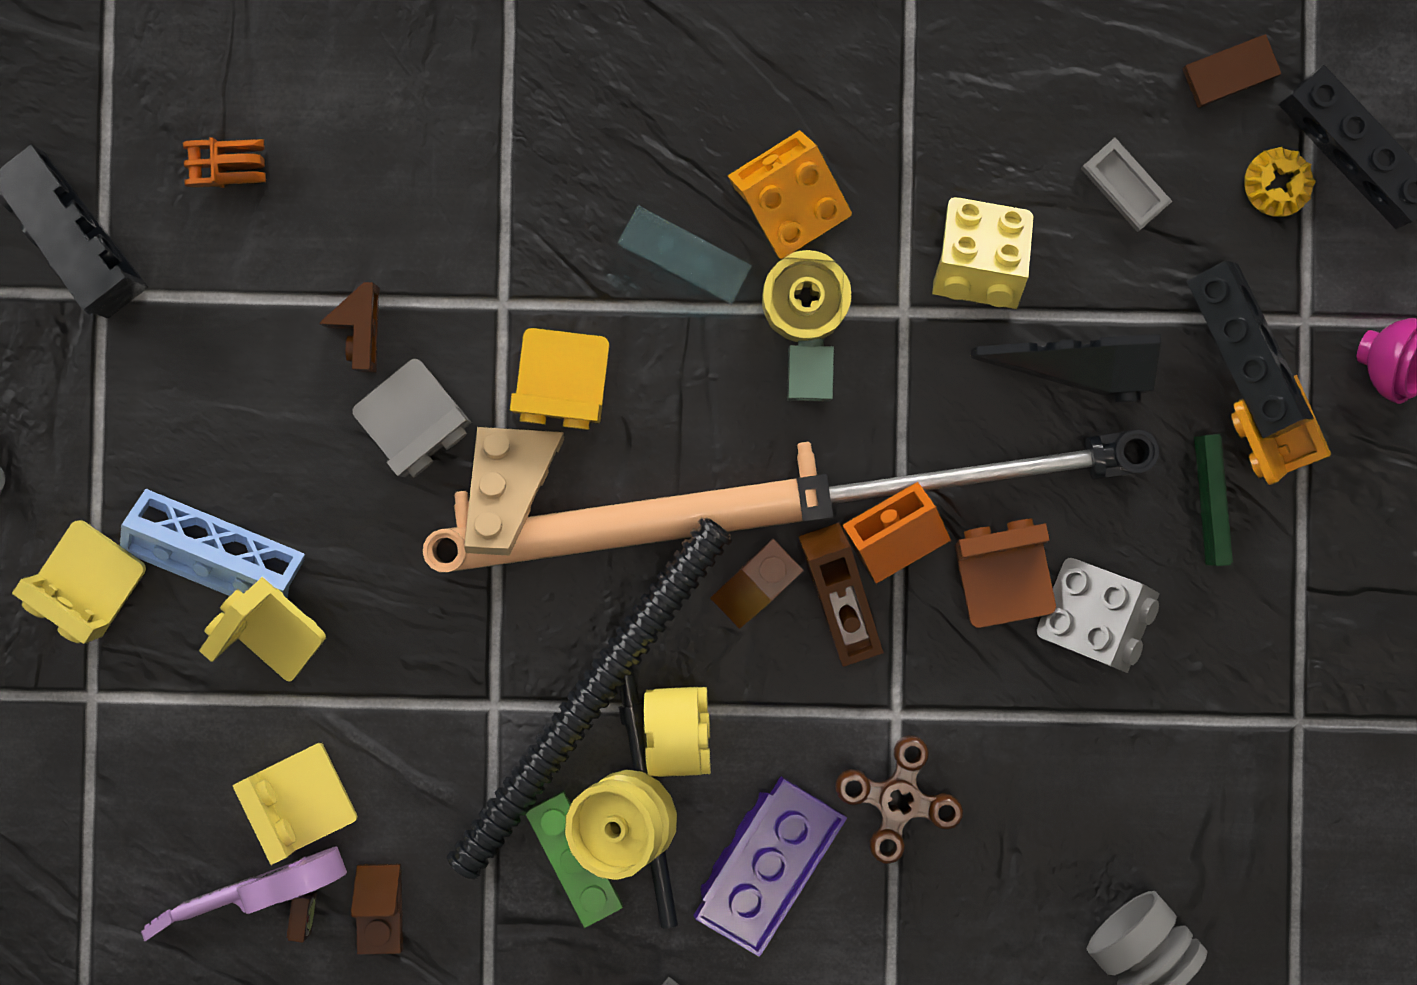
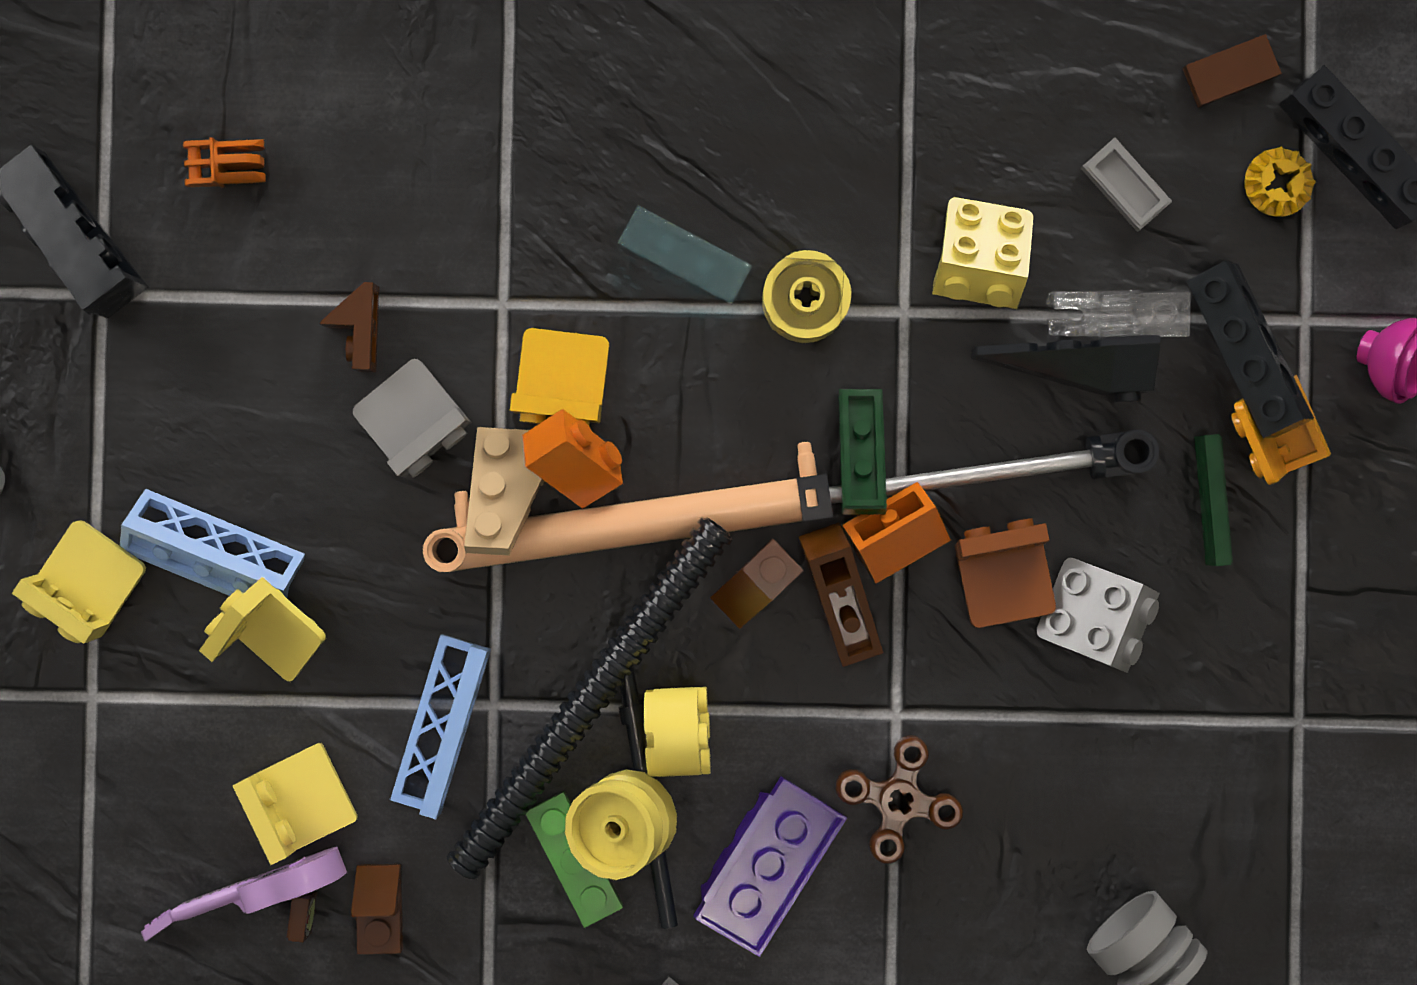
(454, 731): none -> light blue fence
(572, 458): none -> orange brick
(791, 193): light orange bracket -> none
(810, 371): sand green brick -> none
(862, 452): none -> dark green tile
(1122, 313): none -> clear plate

